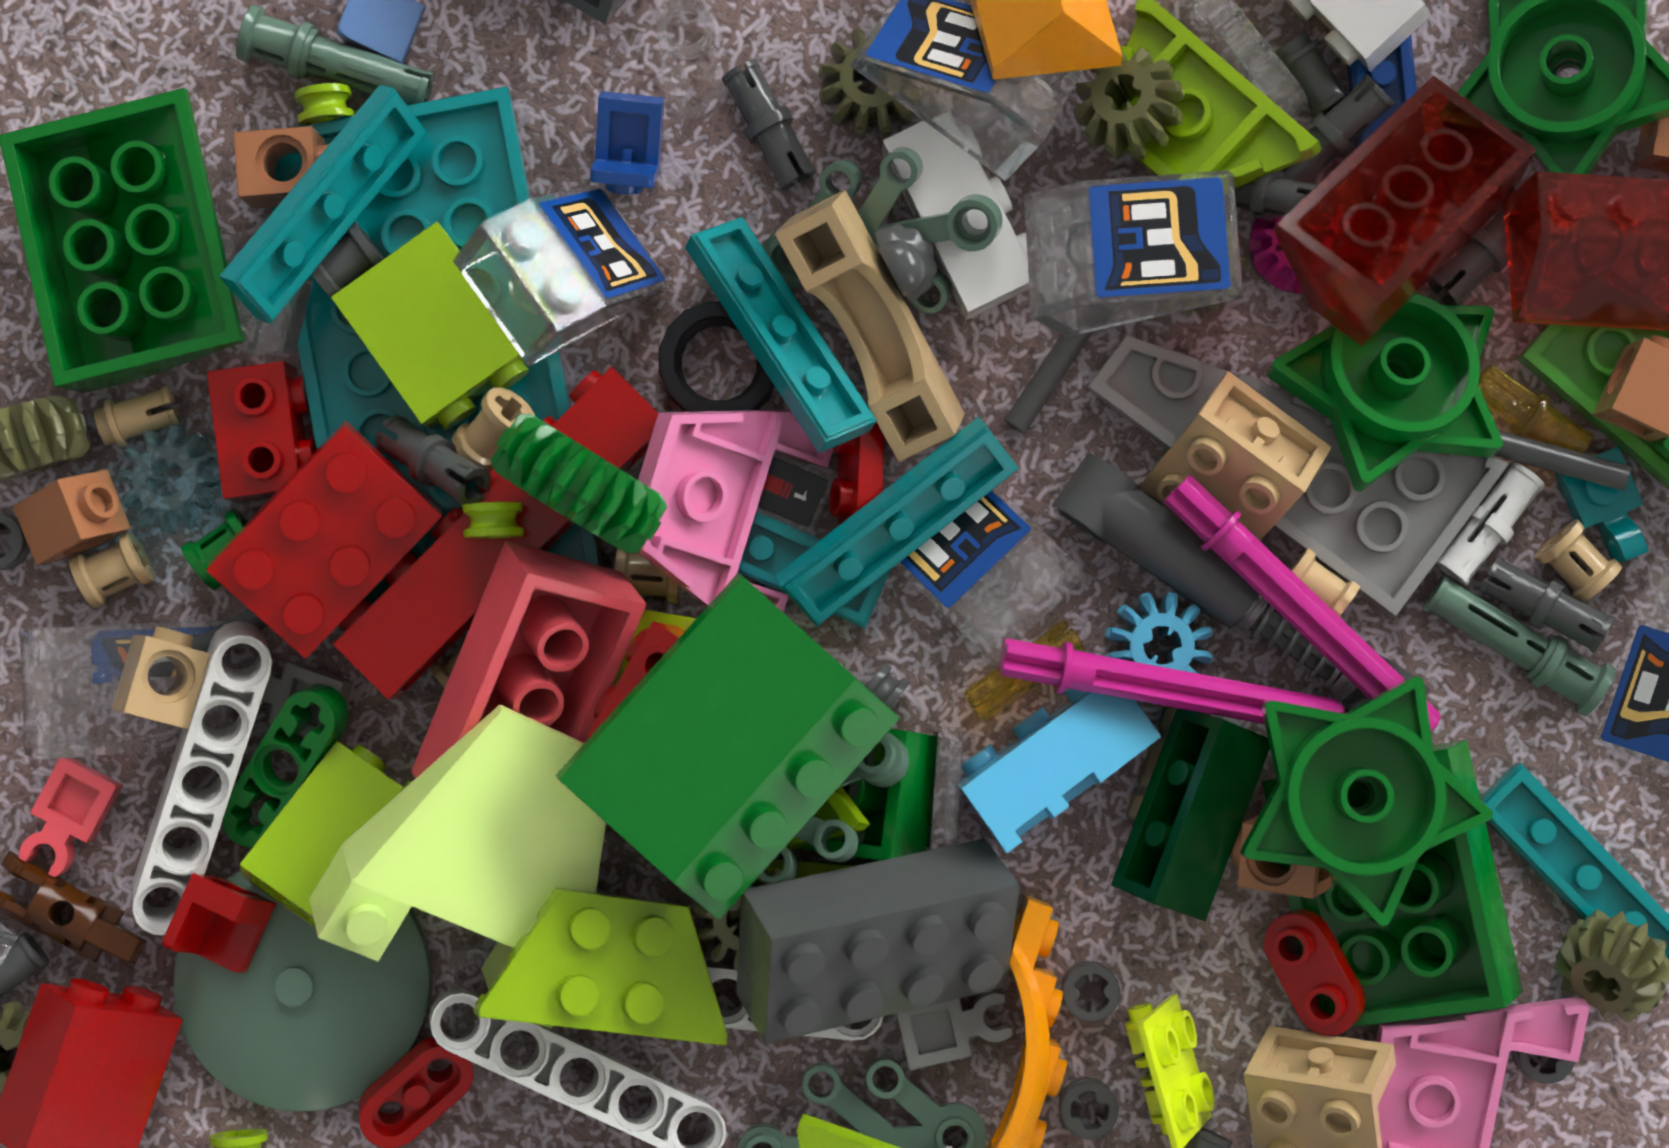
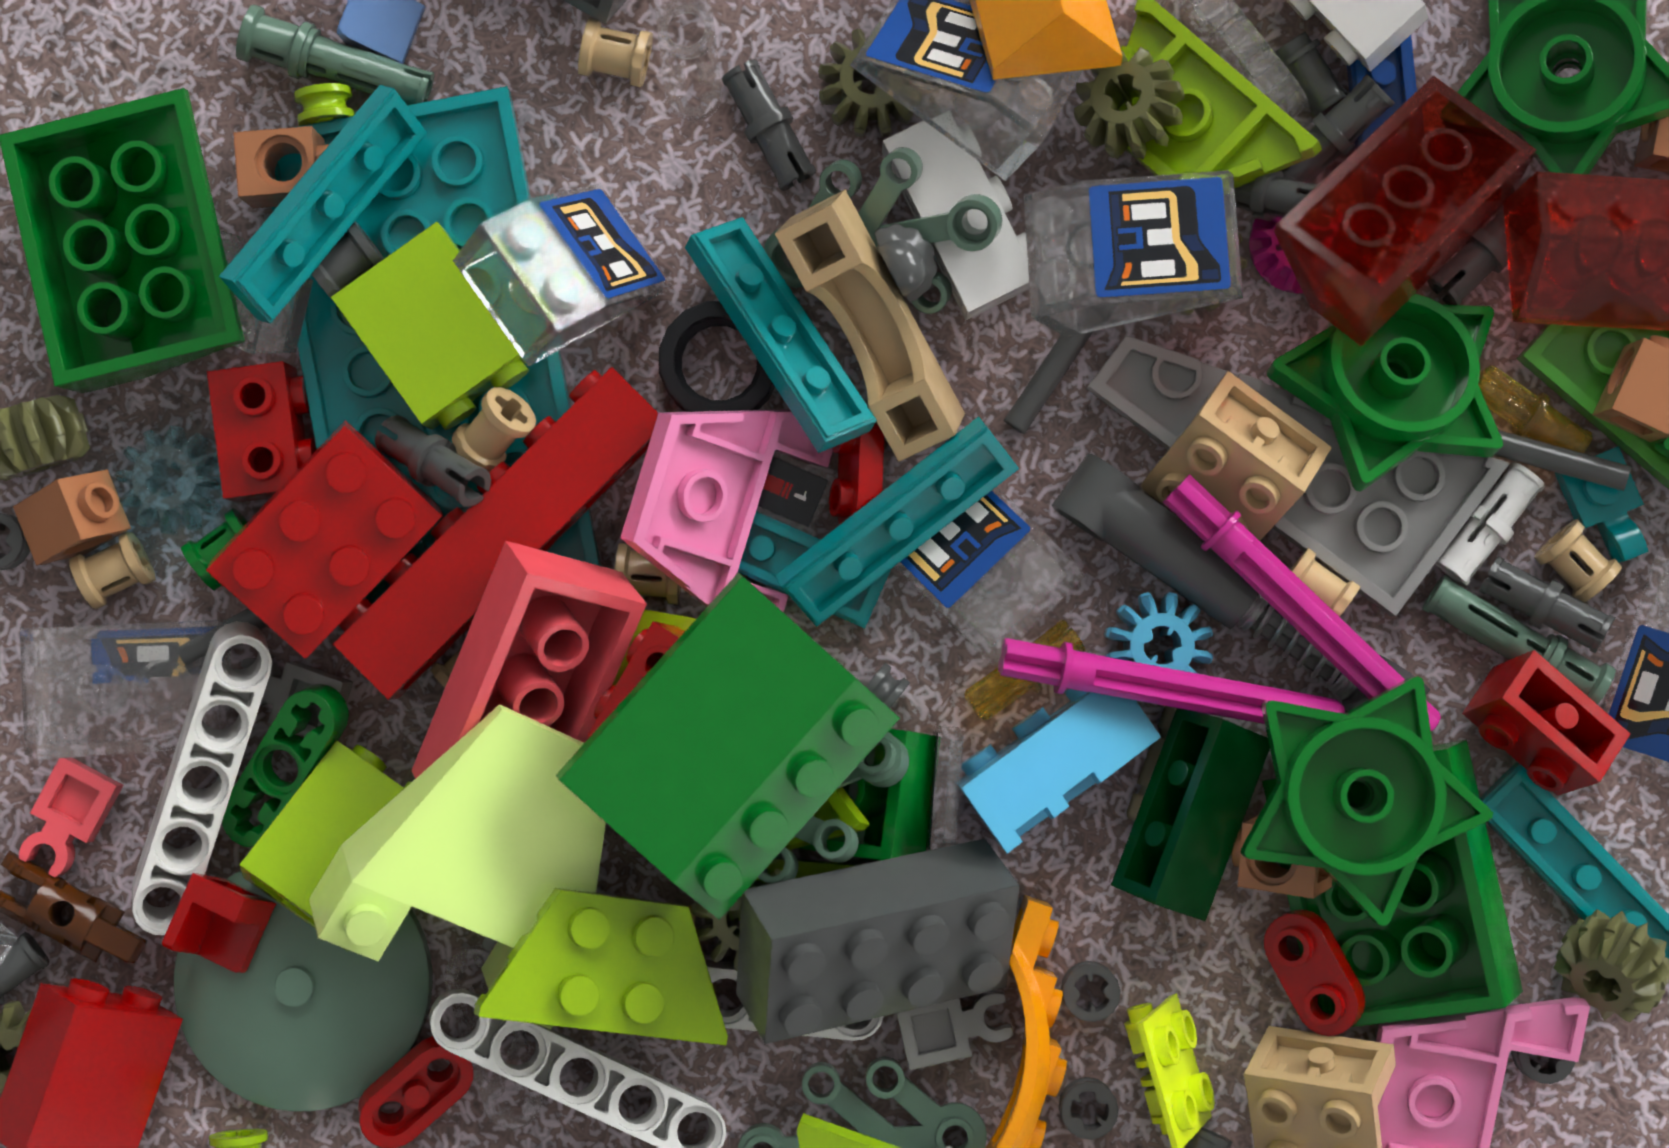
(133, 417): tan pin -> none
(175, 705): tan brick -> none
(492, 520): lime bush -> none
(578, 483): green gear -> none
(614, 52): none -> tan bush
(628, 142): blue bracket -> none
(1546, 724): none -> red brick

